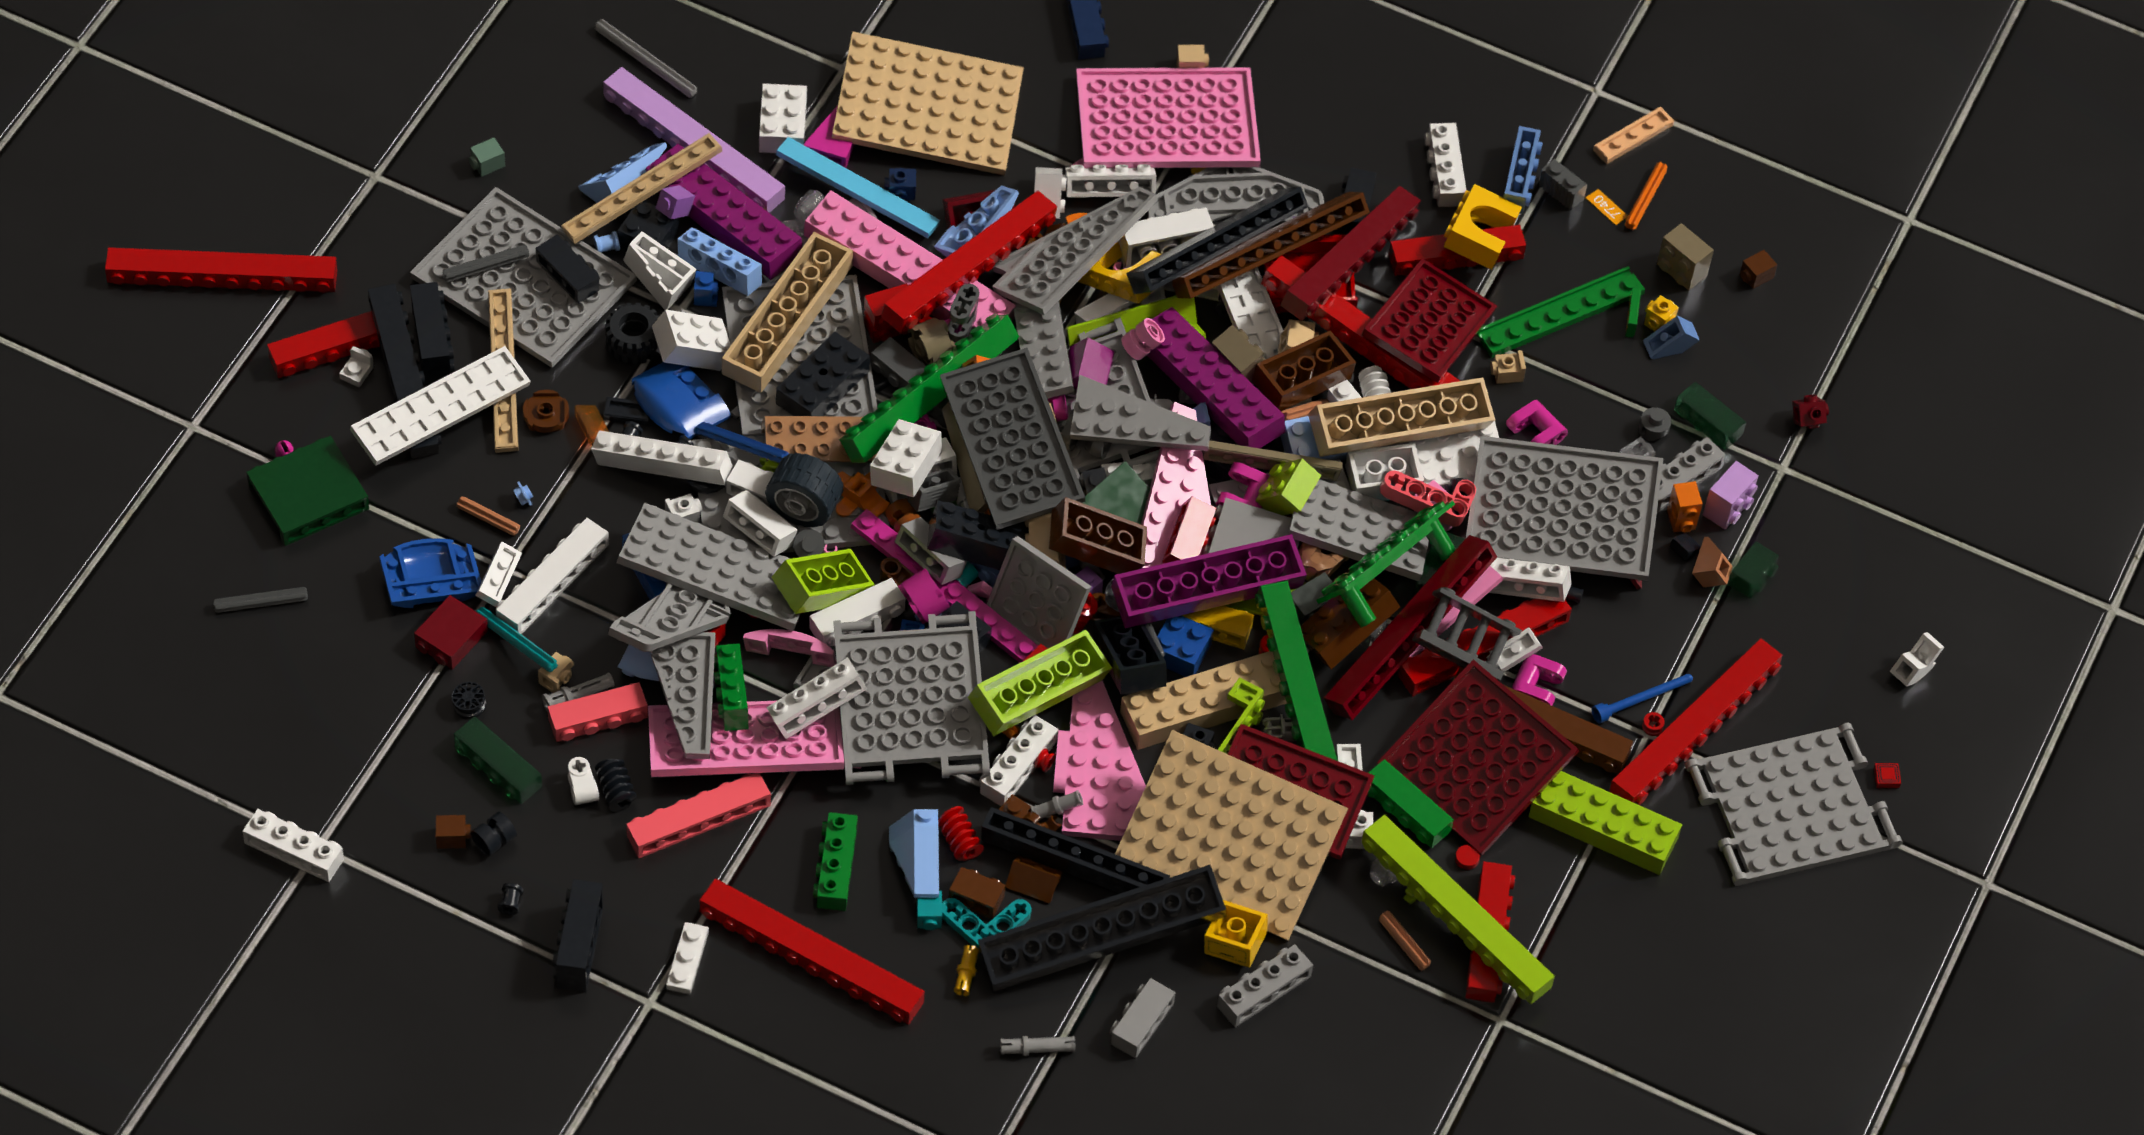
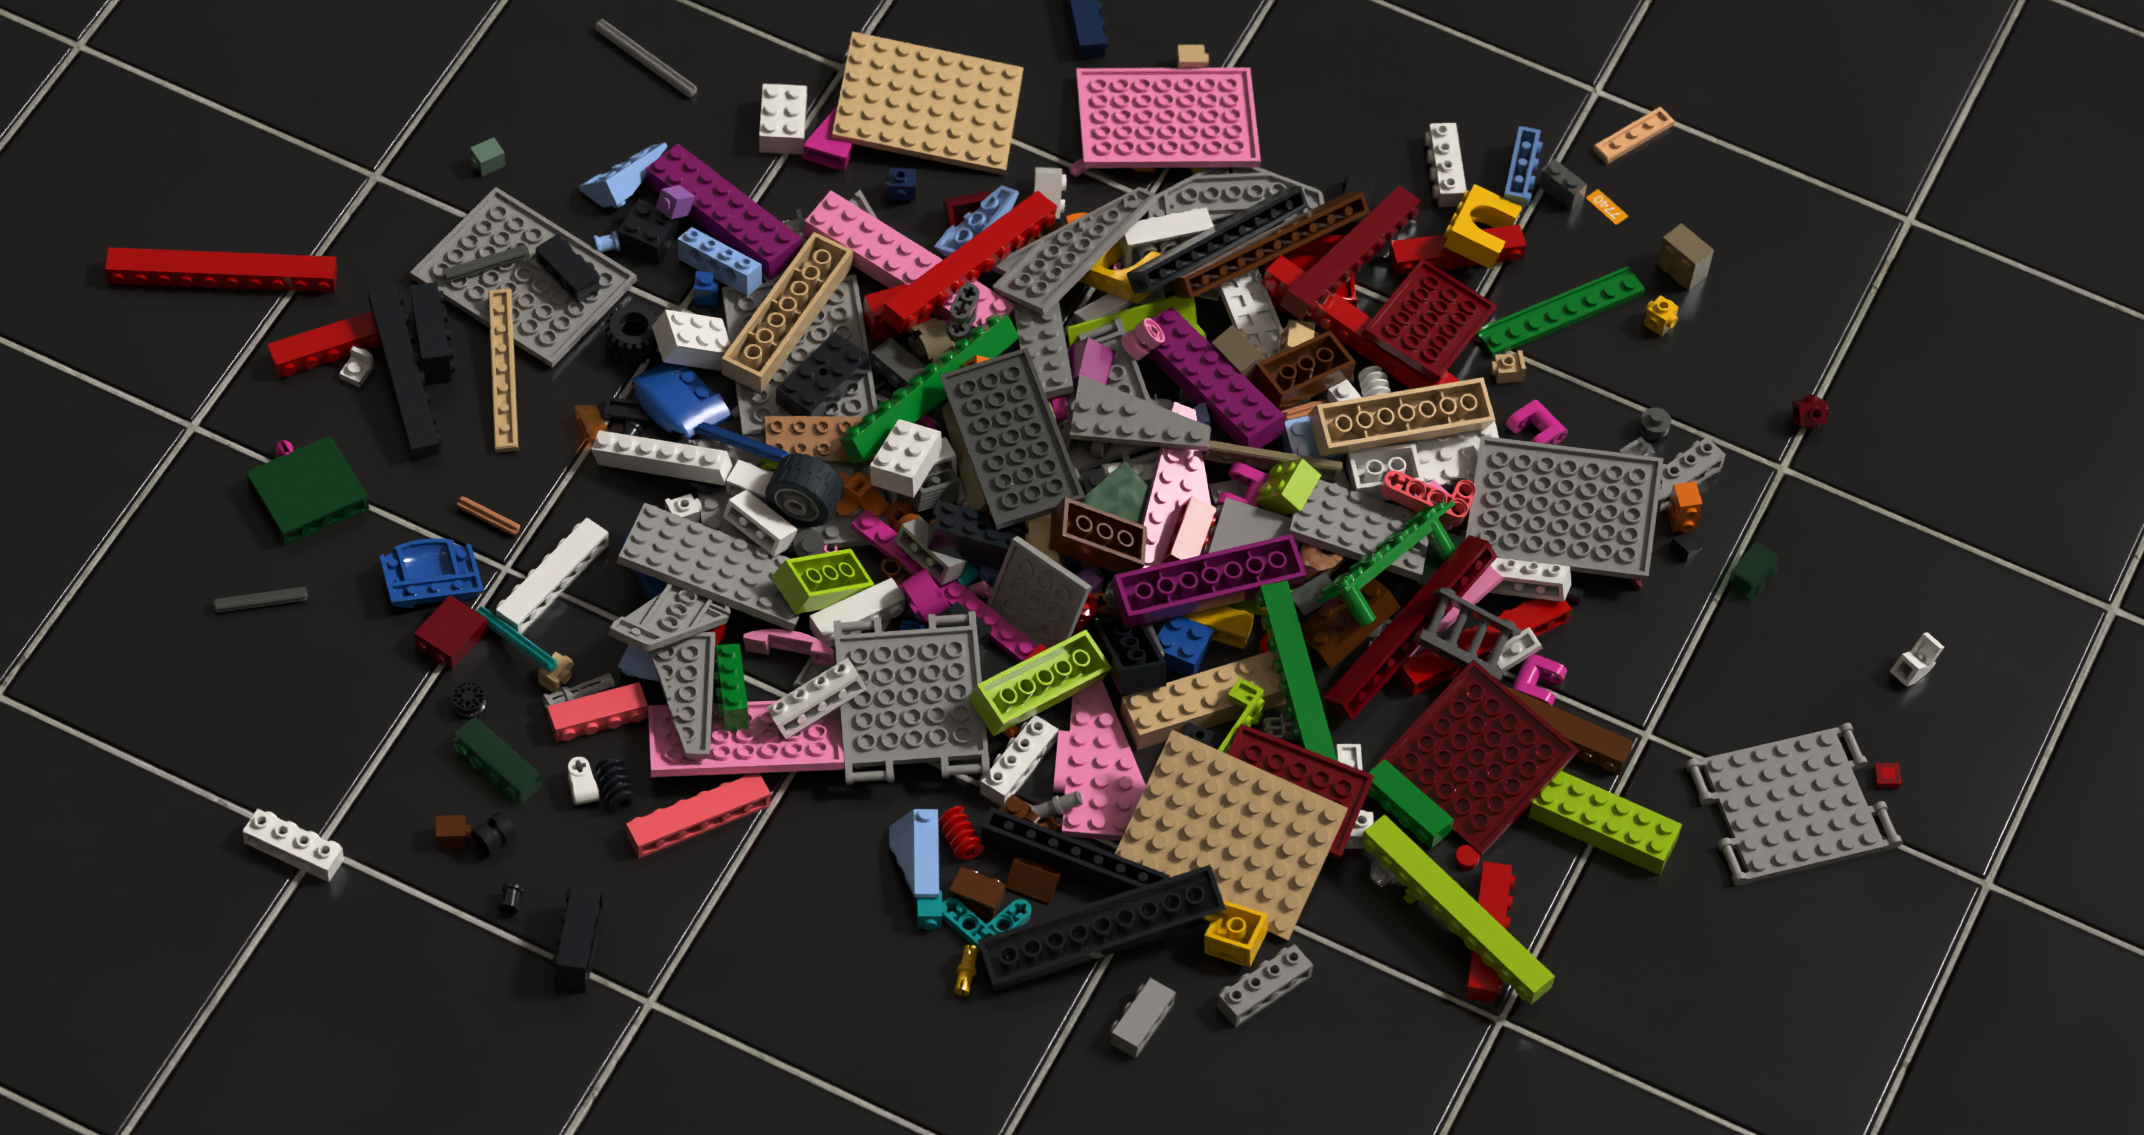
(440, 405): white plate -> none
(498, 574): white plate -> none
(523, 494): light blue plate -> none
(546, 422): reddish brown plate -> none
(641, 188): tan tile -> none
(659, 269): white wedge -> none
(678, 128): lavender brick -> none
(687, 958): white plate -> none
(809, 202): clear brick -> none
(811, 951): red brick -> none
(836, 861): green brick -> none
(857, 187): medium azure tile -> none
(1037, 1045): light grey pin -> none
(1045, 760): red bush -> none
(1108, 181): white brick -> none
(1404, 940): nougat axle -> none
(1602, 712): blue piece -> none
(1633, 311): green tile -> none
(1646, 195): orange axle -> none
(1656, 717): red bush -> none
(1671, 338): medium blue slope -> none
(1697, 722): red brick -> none
(1709, 415): clear green brick -> none
(1711, 565): nougat slope -> none
(1731, 495): lavender brick -> none
(1758, 269): reddish brown brick -> none

